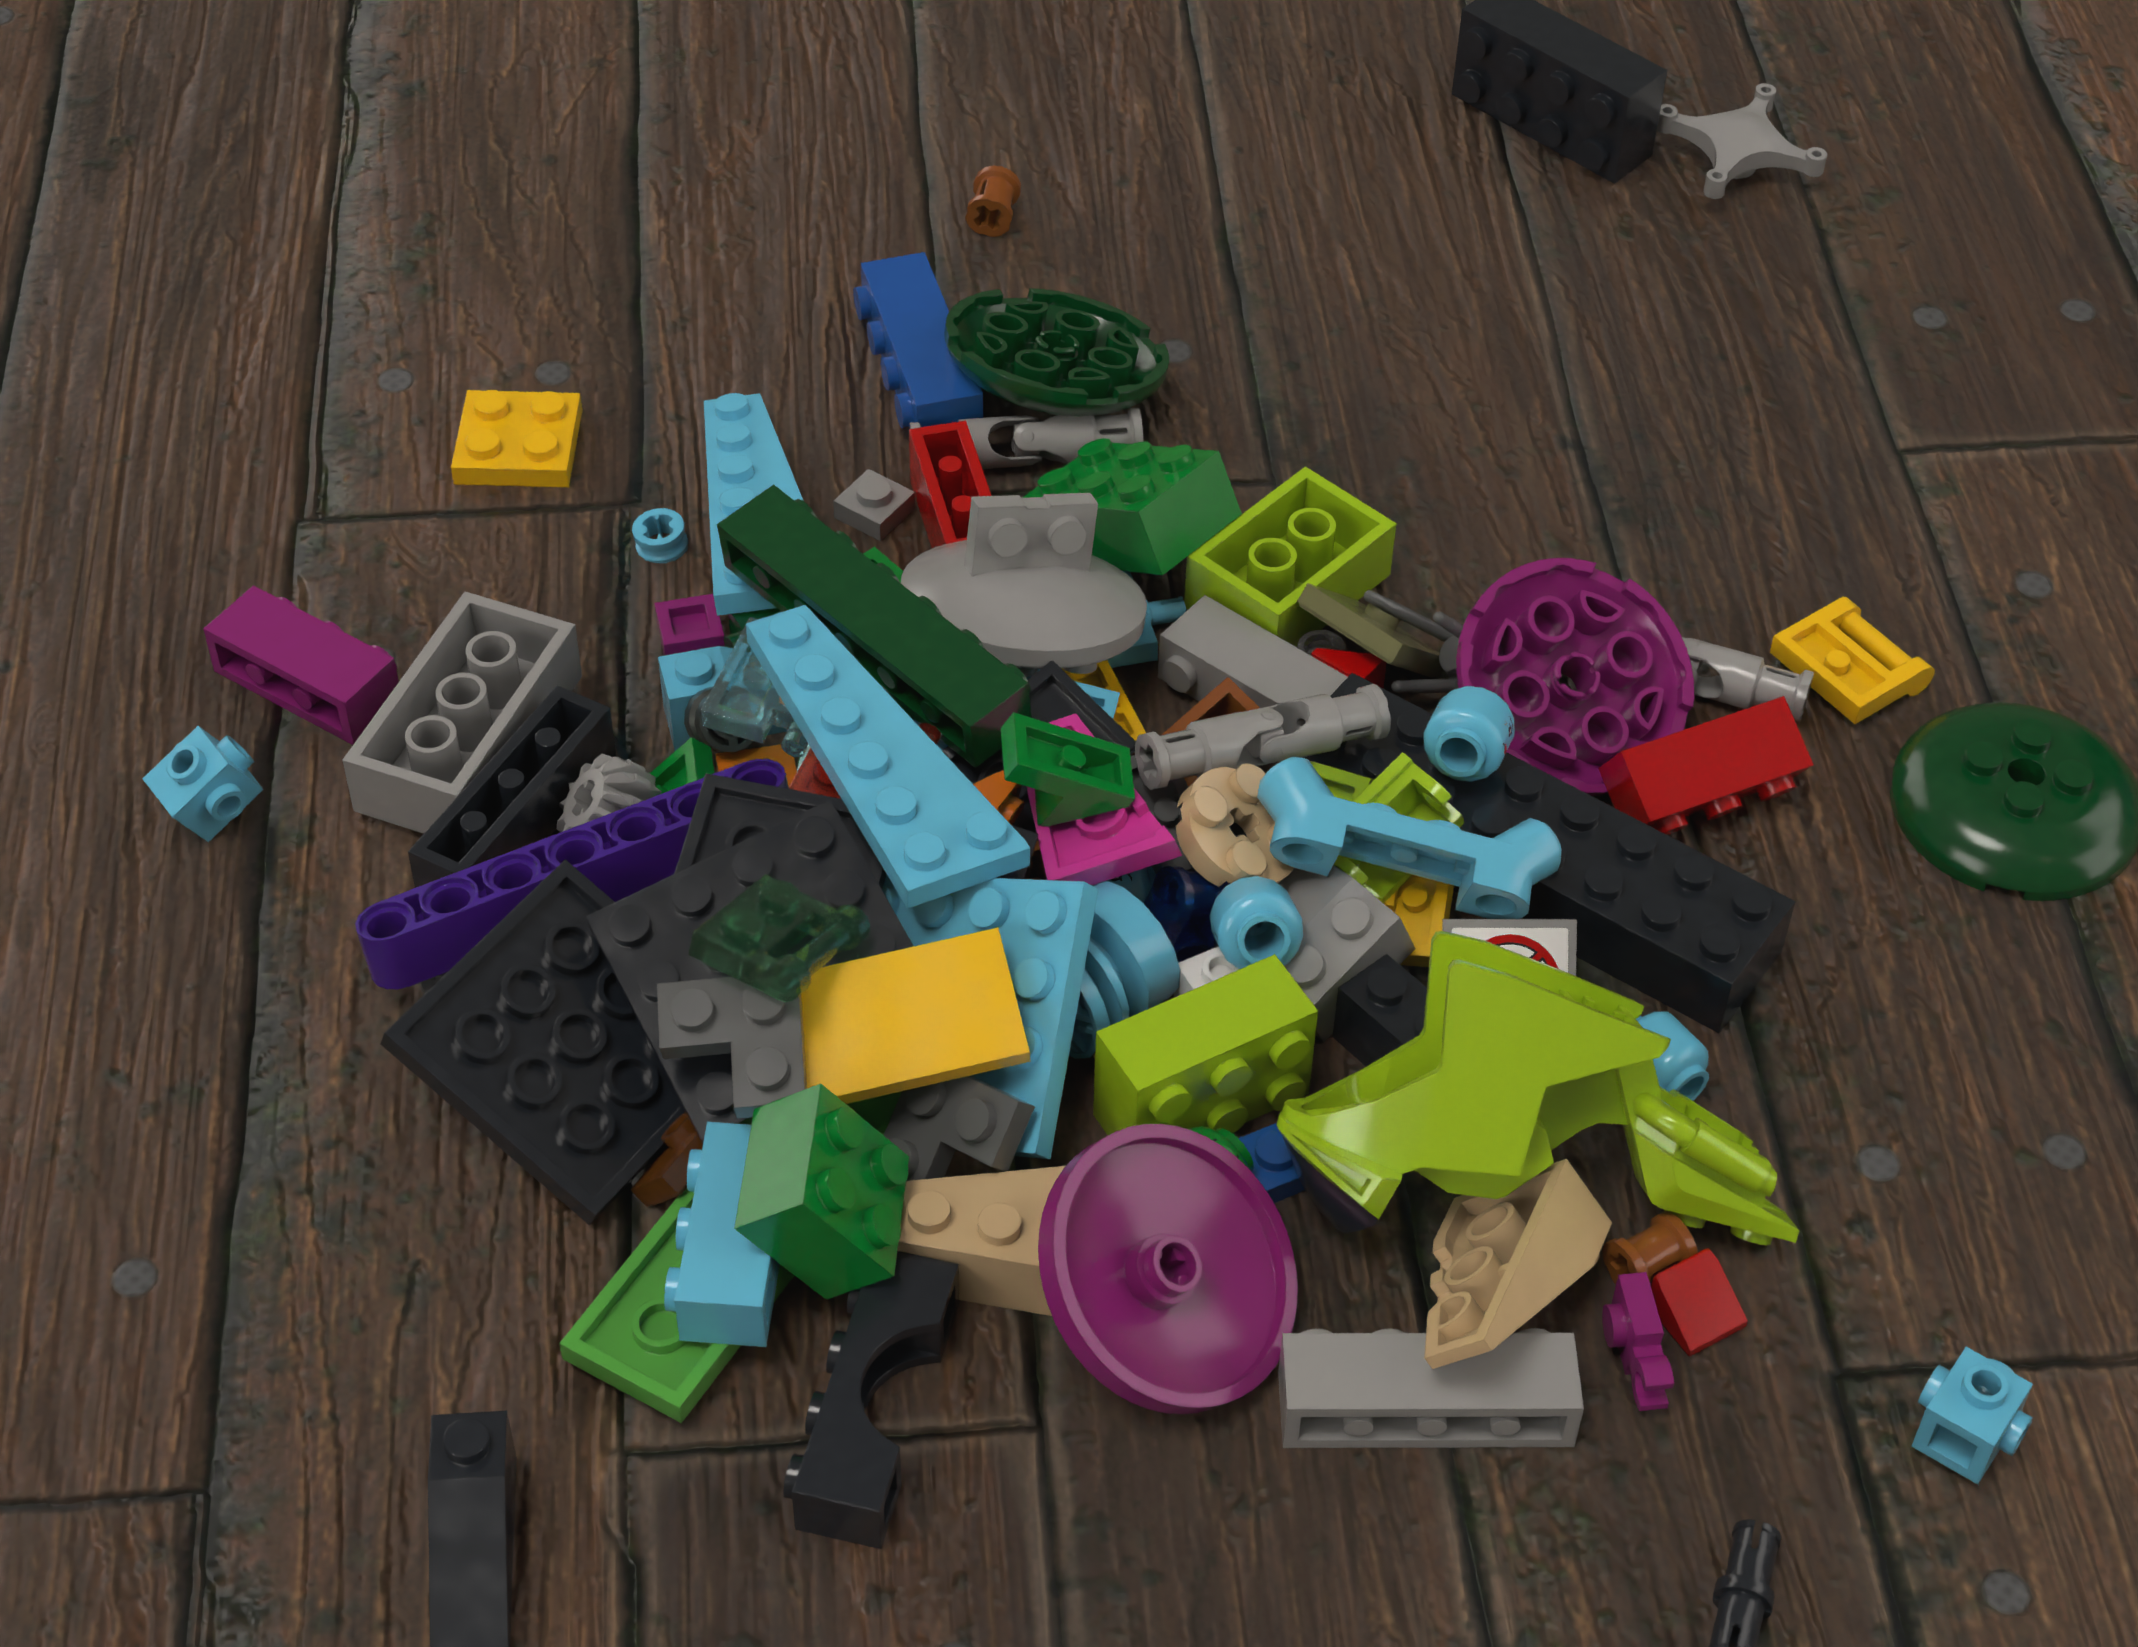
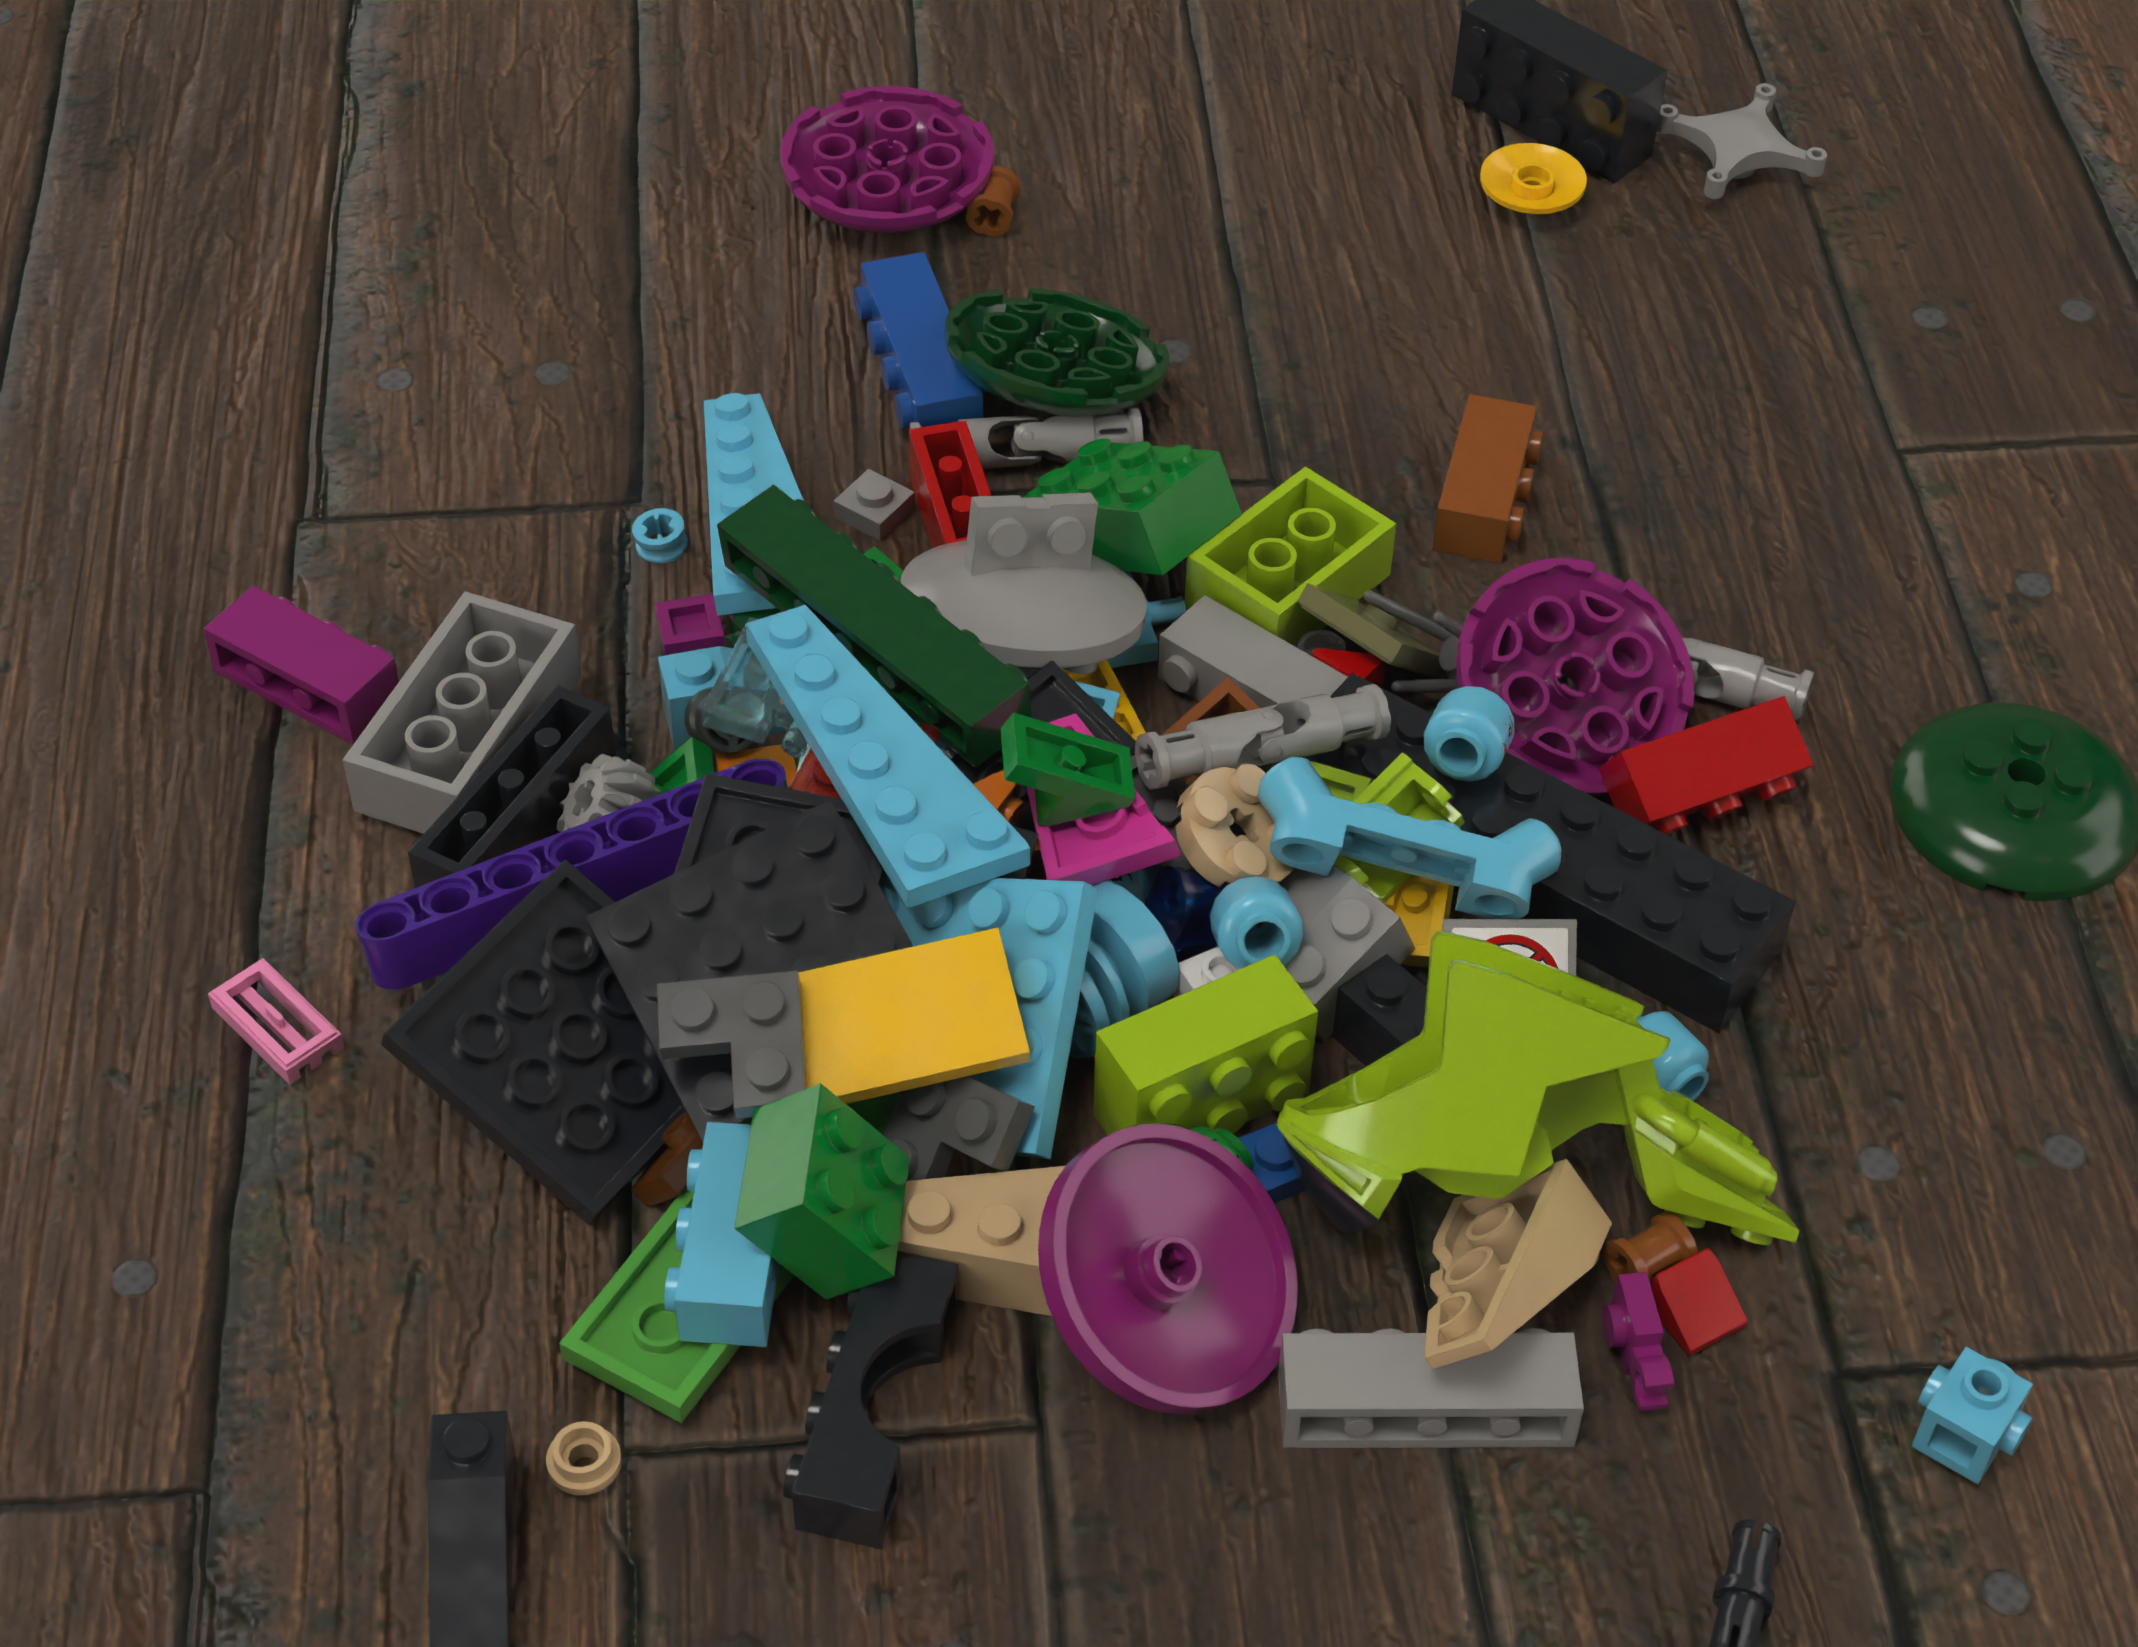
(204, 782): medium azure brick -> none
(303, 1052): none -> bright pink tile
(517, 438): yellow plate -> none
(582, 1441): none -> tan plate
(763, 924): clear green plate -> none
(887, 159): none -> magenta brick
(1487, 479): none -> dark orange brick
(1533, 178): none -> yellow dish
(1850, 660): yellow plate -> none

